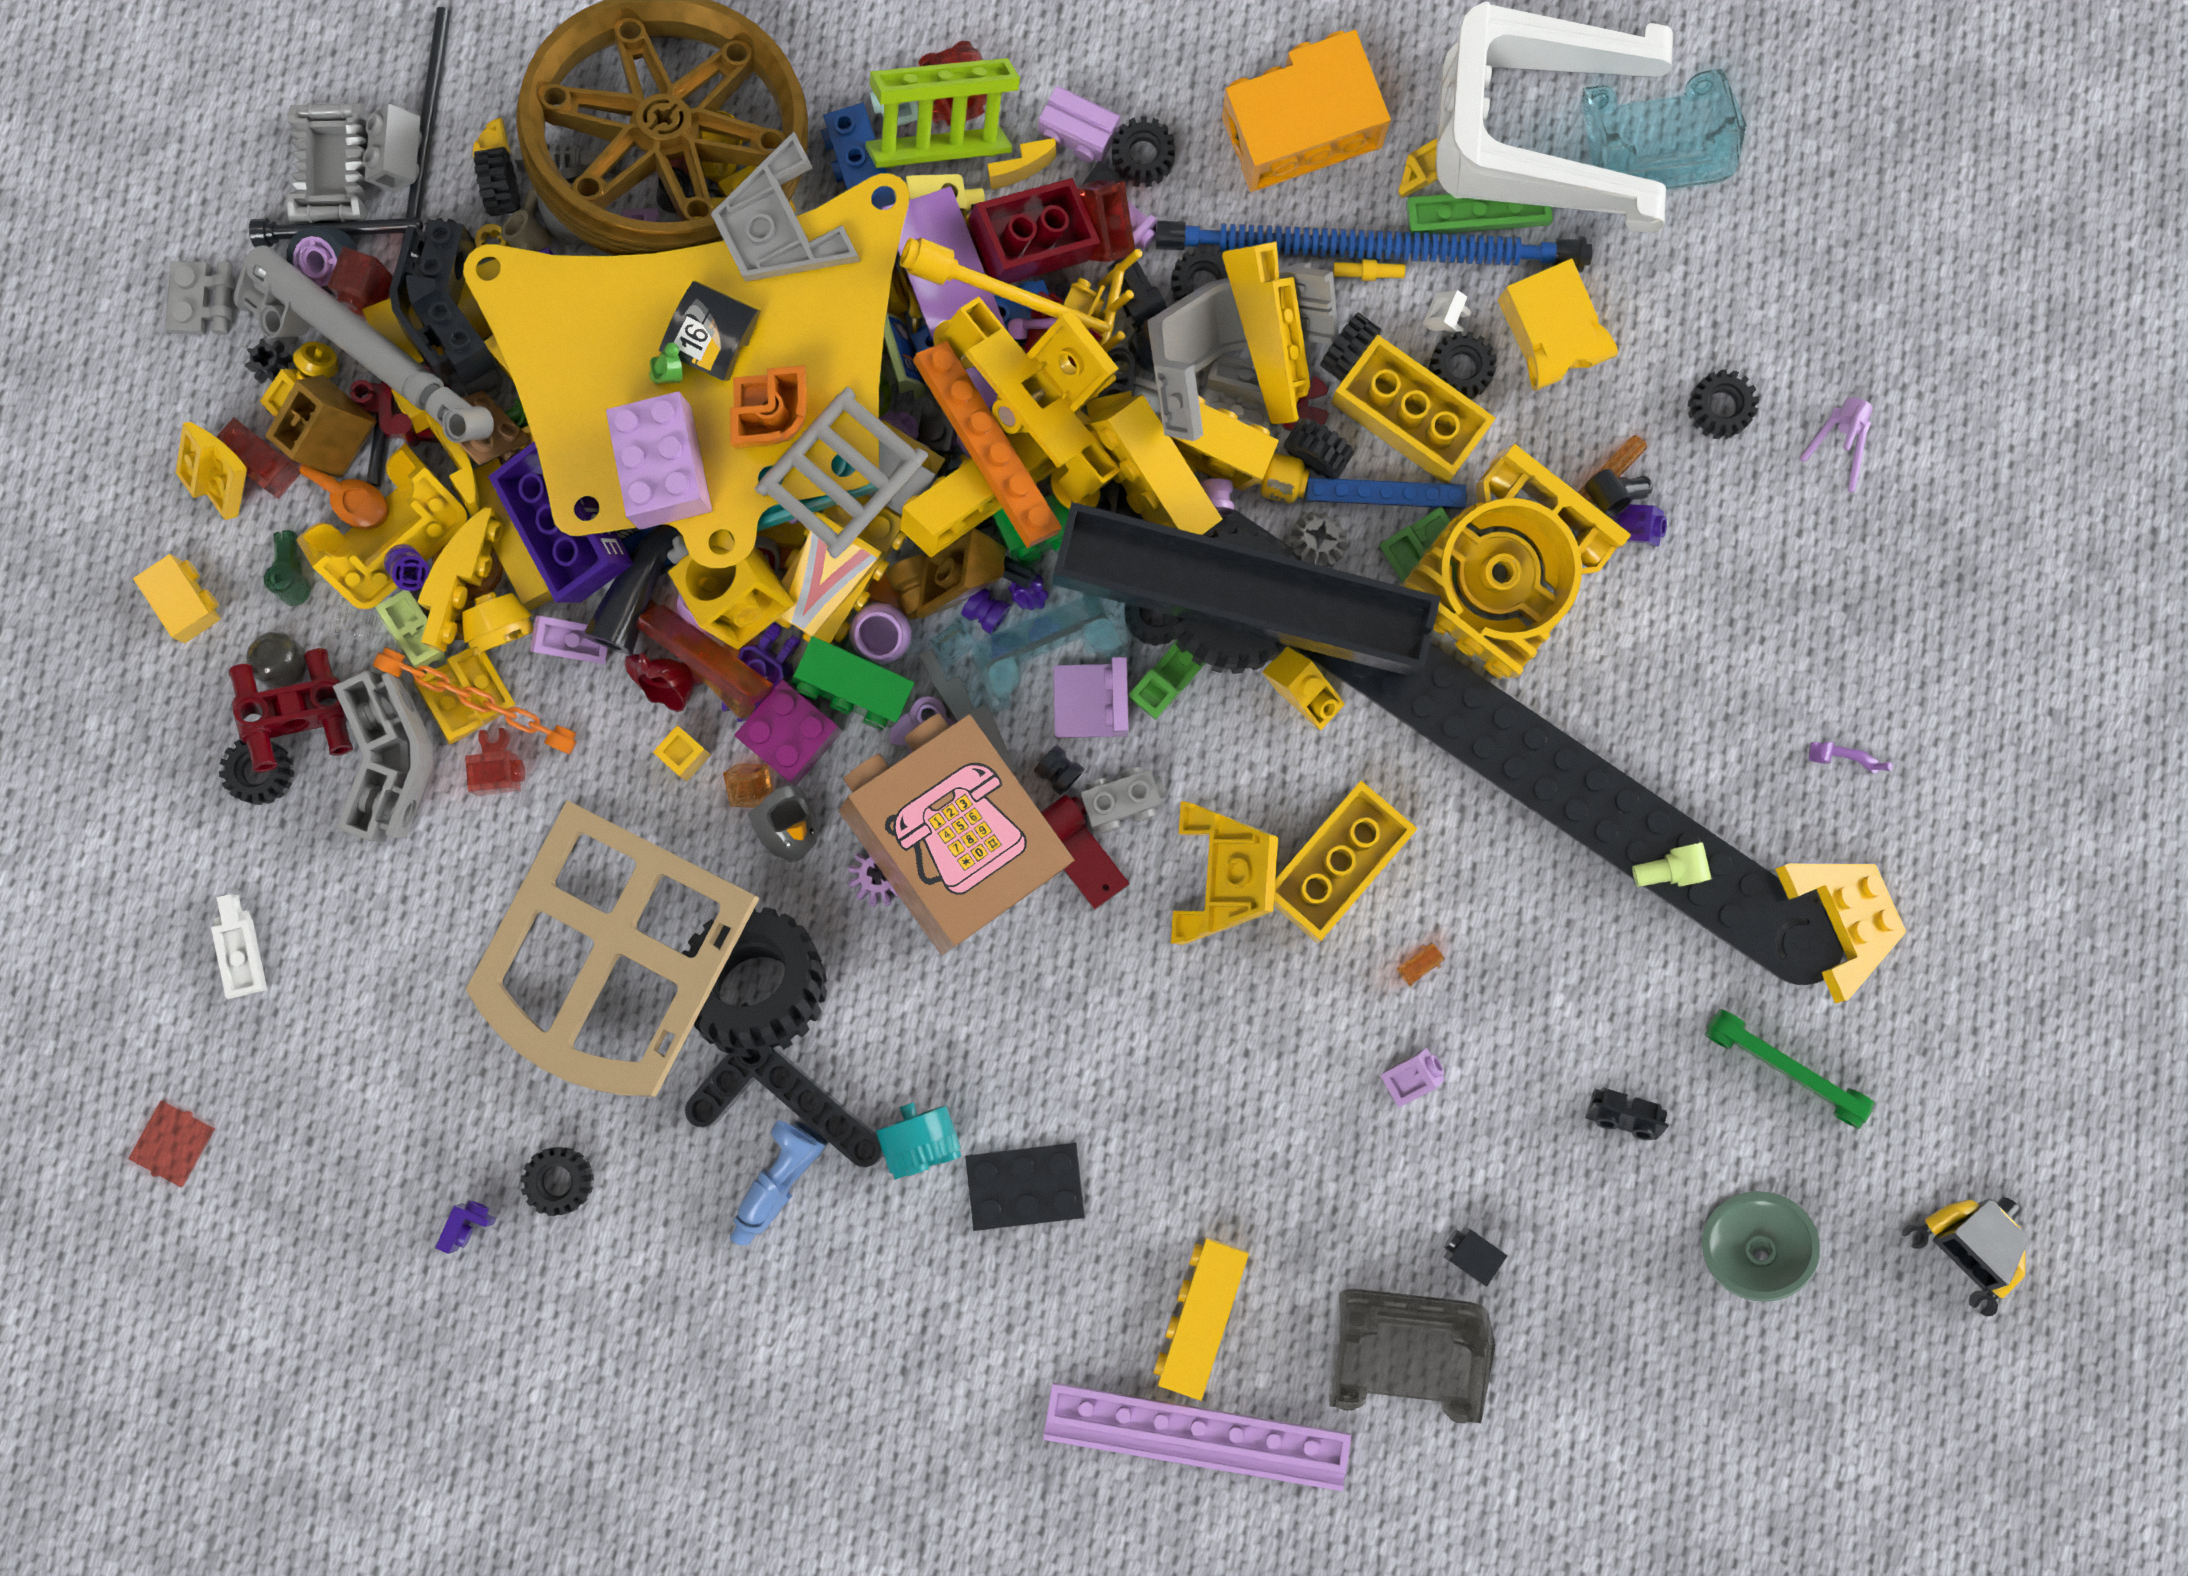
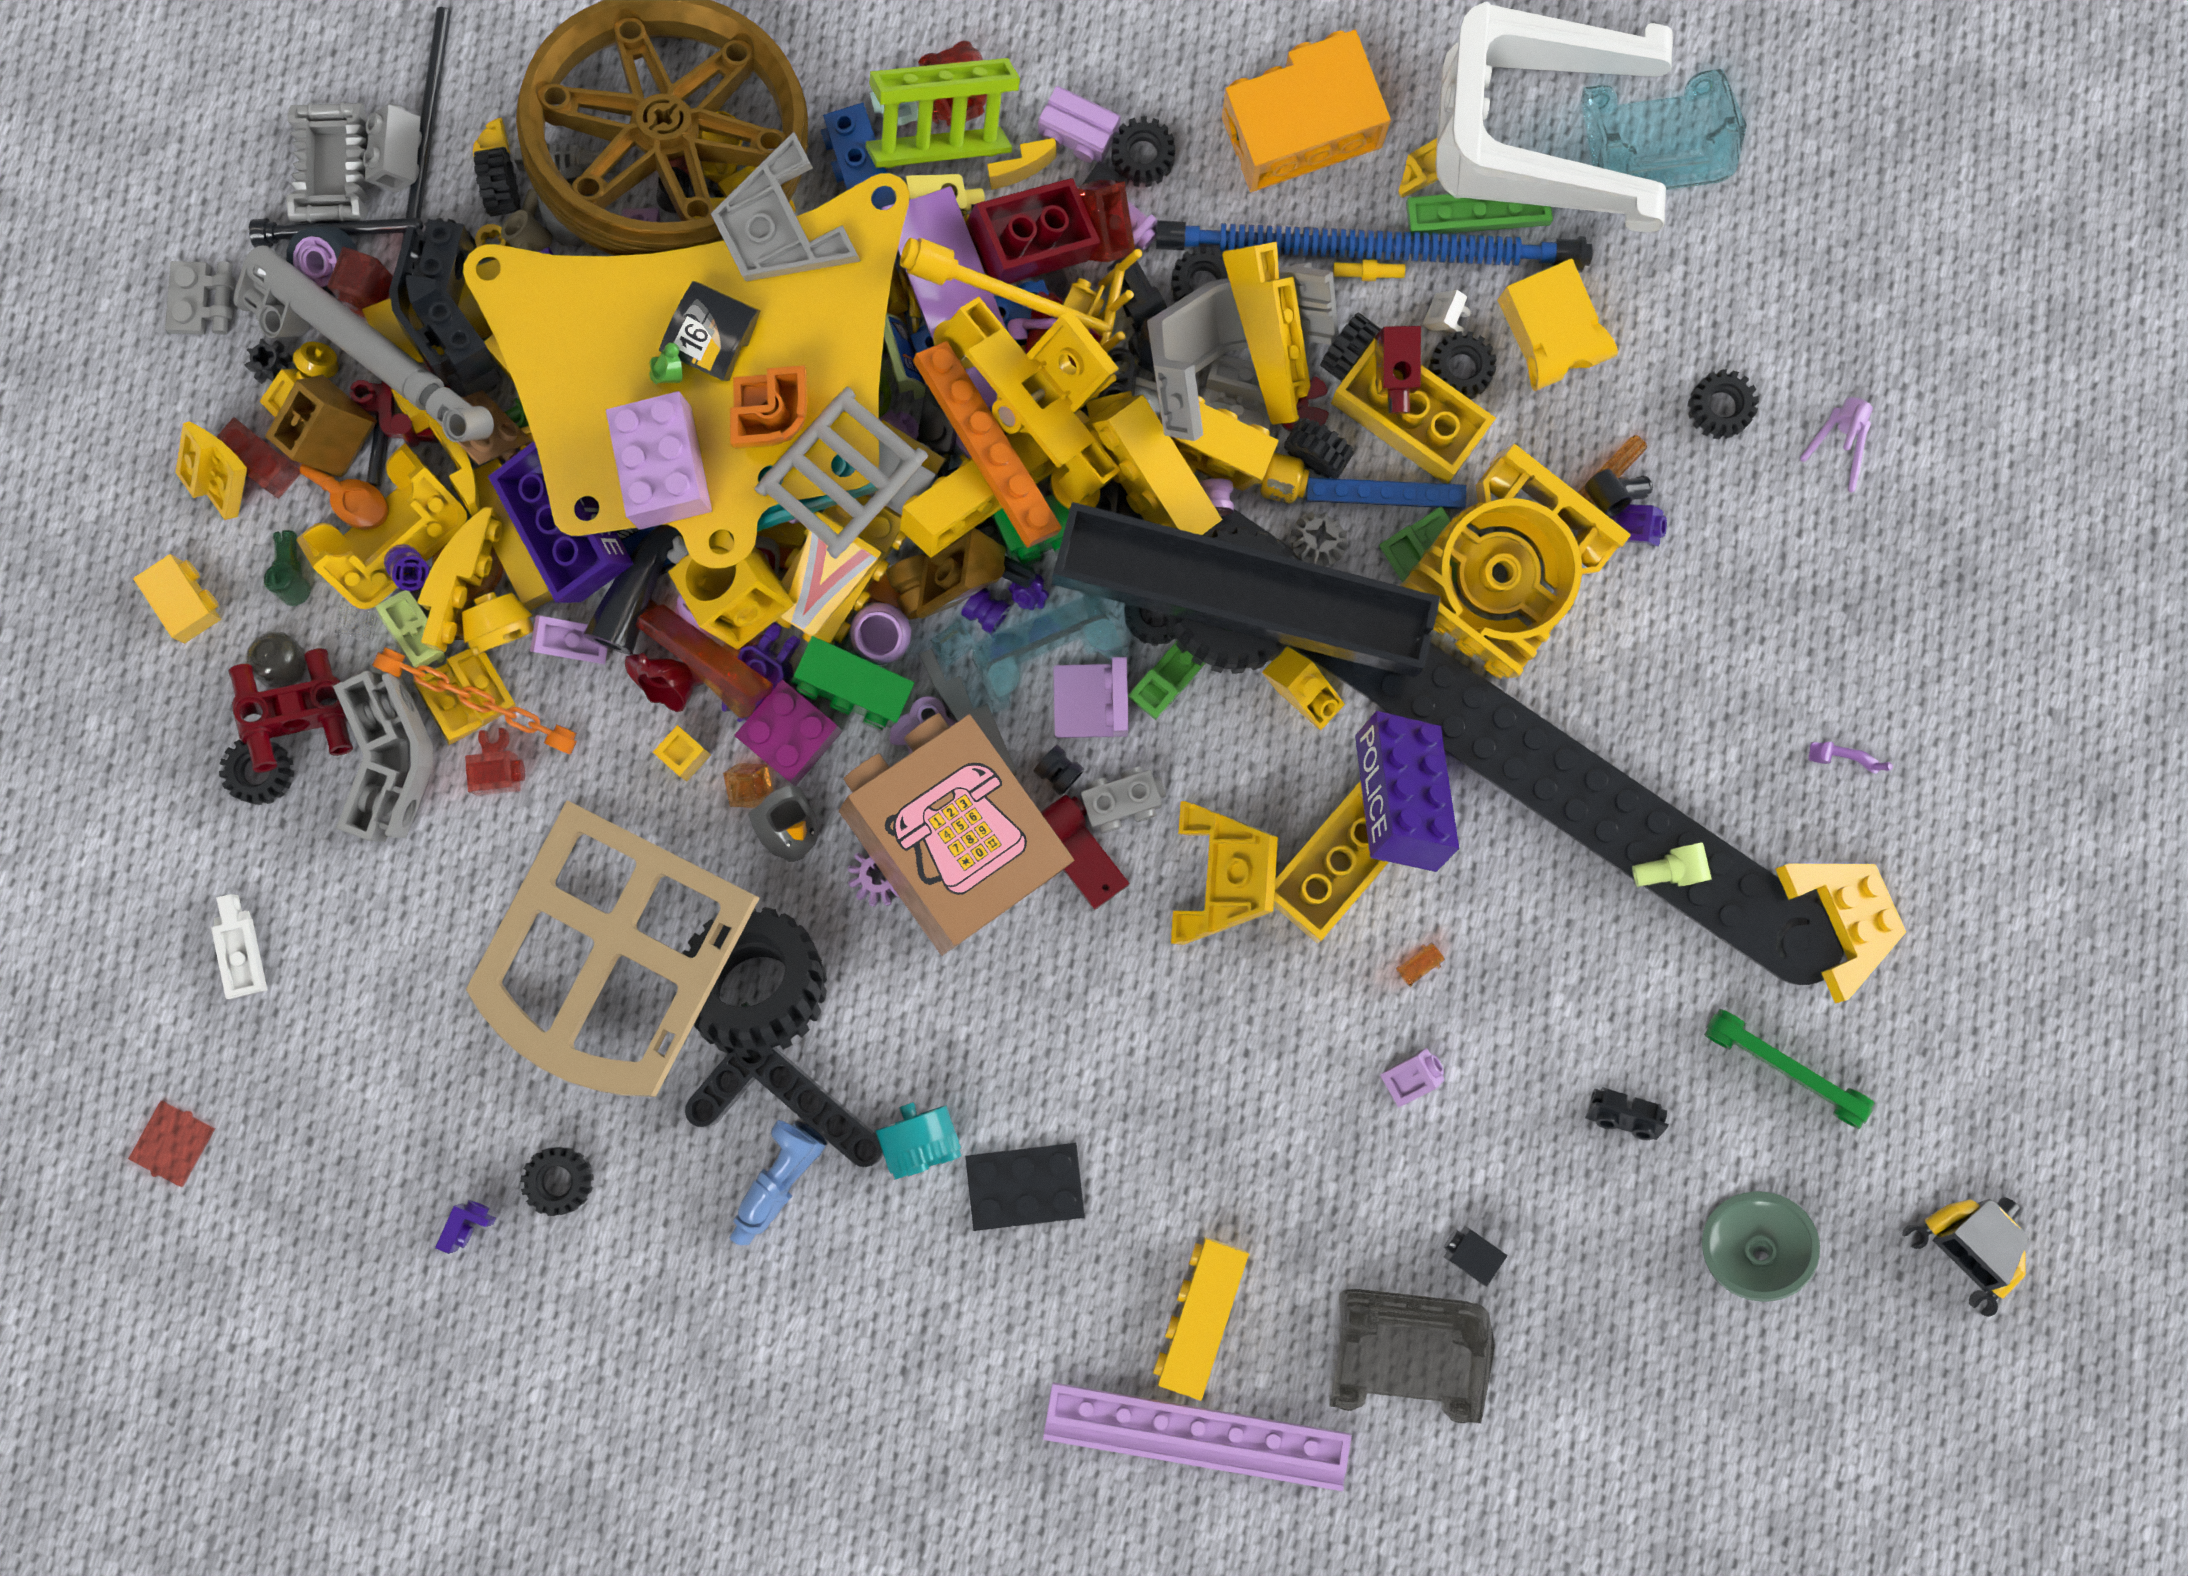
(1400, 350): none -> dark red torso
(1406, 792): none -> dark purple brick

